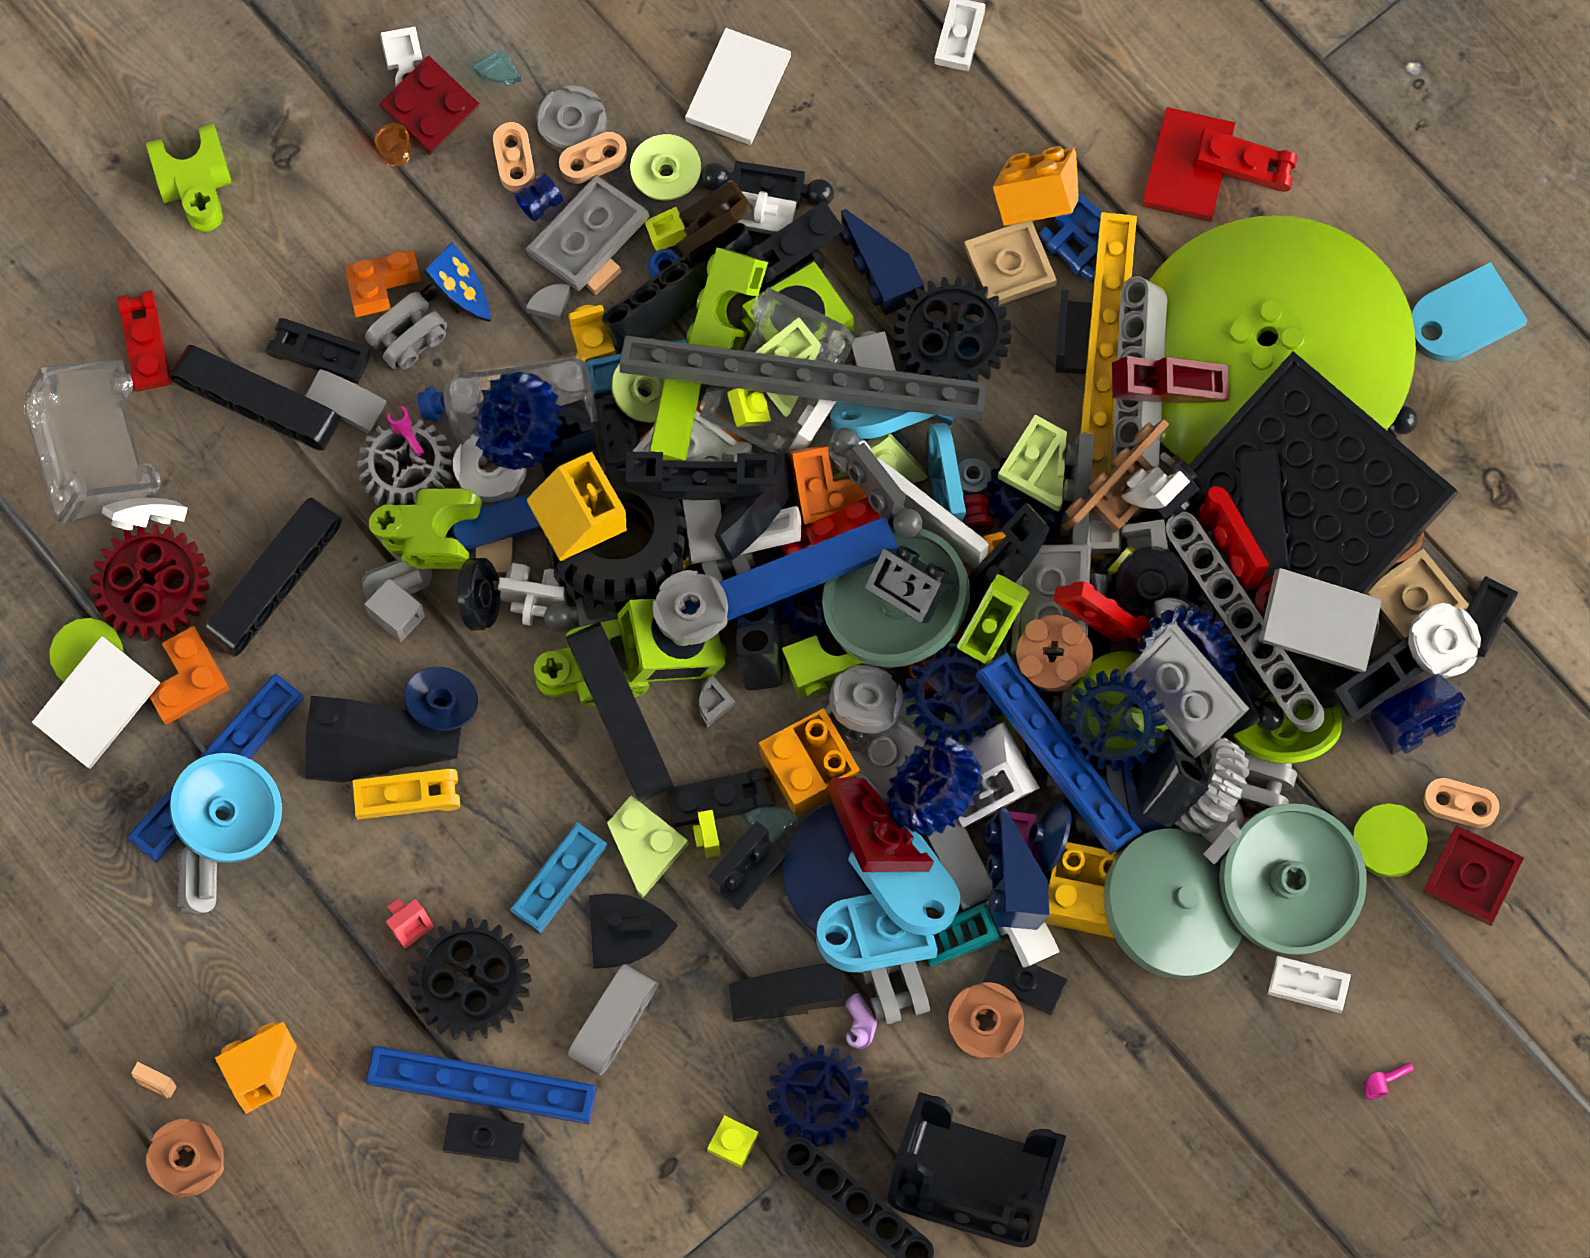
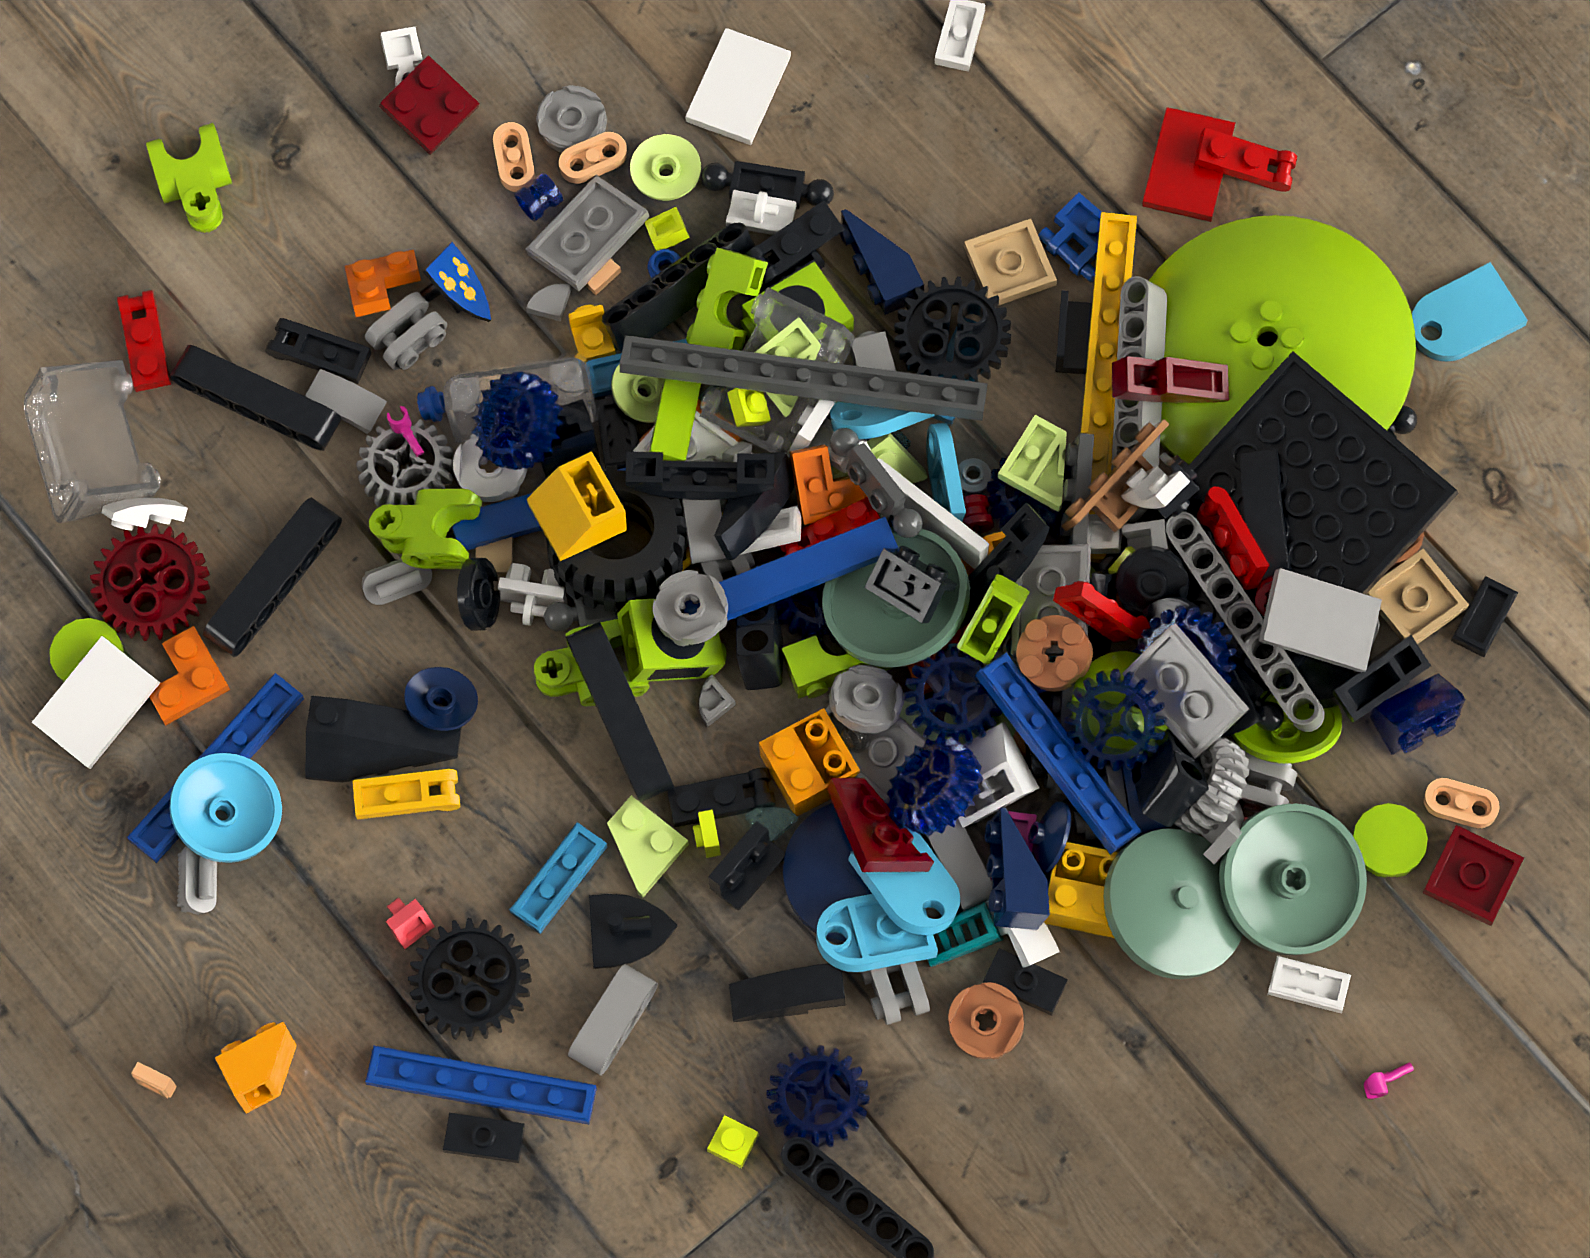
(205, 1166): nougat plate -> none
(390, 136): clear orange wheel -> none
(394, 610): light grey panel -> none
(498, 69): clear light blue tile -> none
(712, 215): dark brown bracket -> none
(863, 1024): lavender arm -> none
(973, 1176): black windscreen -> none
(1037, 186): light orange slope -> none
(1444, 640): white tile -> none

